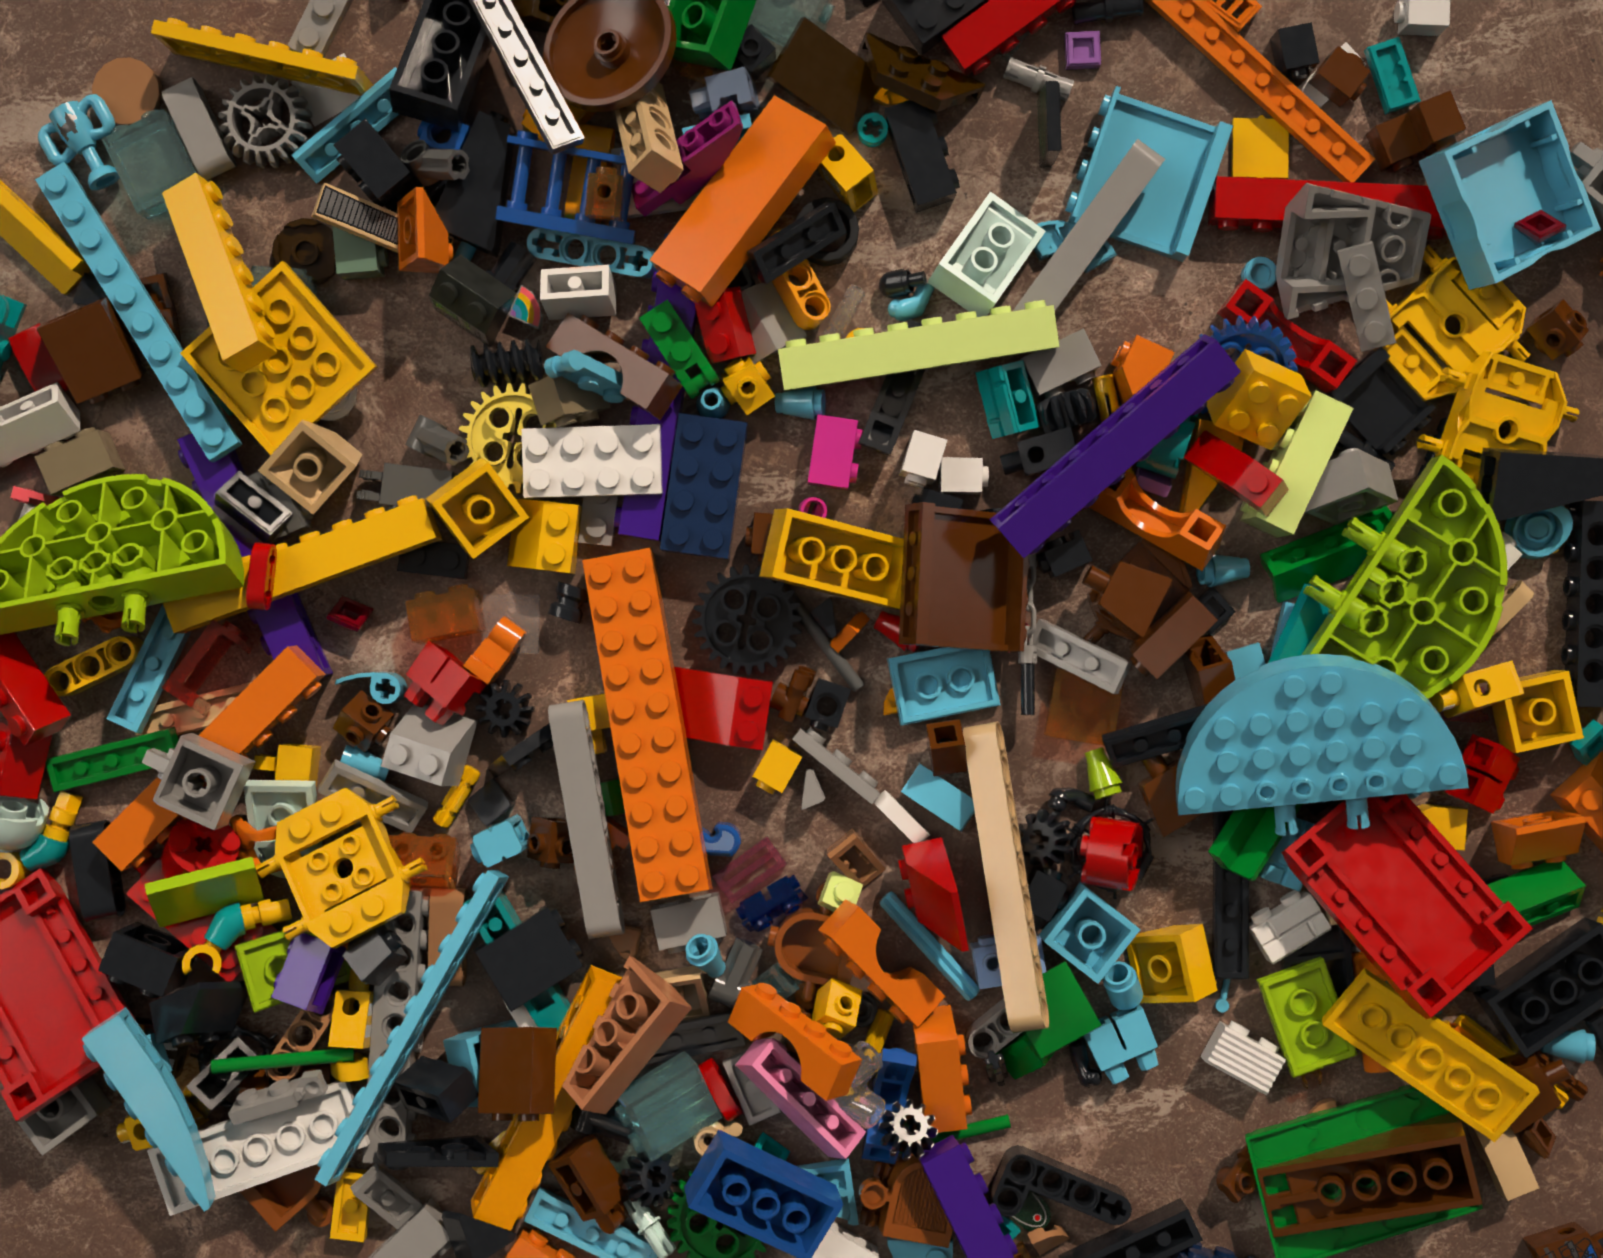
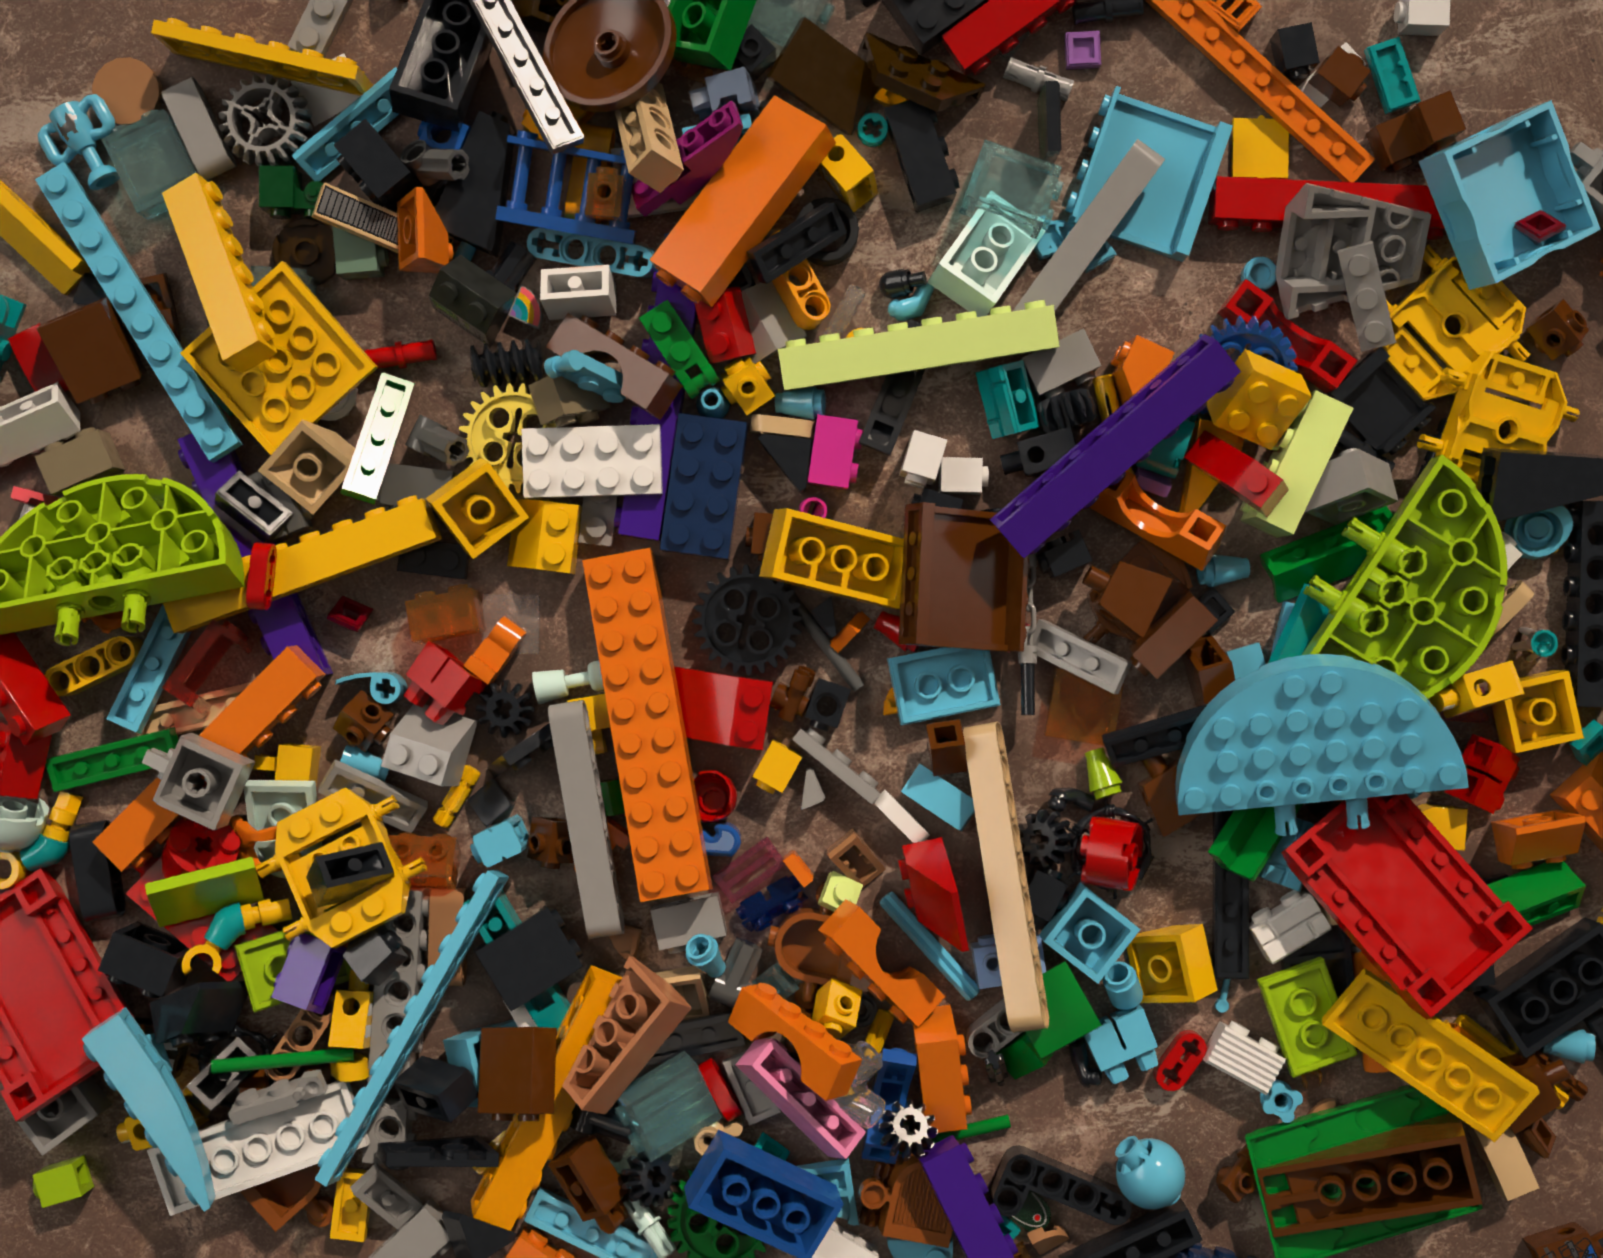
(62, 1181): none -> lime brick
(282, 192): none -> dark green brick
(348, 873): none -> black slope
(377, 438): none -> plate
(403, 354): none -> red pin
(556, 684): none -> light aqua piece
(569, 601): black wheel -> none
(715, 796): none -> red hair
(782, 426): none -> tan beam
(790, 455): none -> black slope
(798, 868): none -> orange tile
(1013, 186): none -> clear light blue panel
(1149, 1172): none -> medium azure brick
(1186, 1065): none -> red beam
(1286, 1105): none -> medium azure brick
(1540, 643): none -> piece

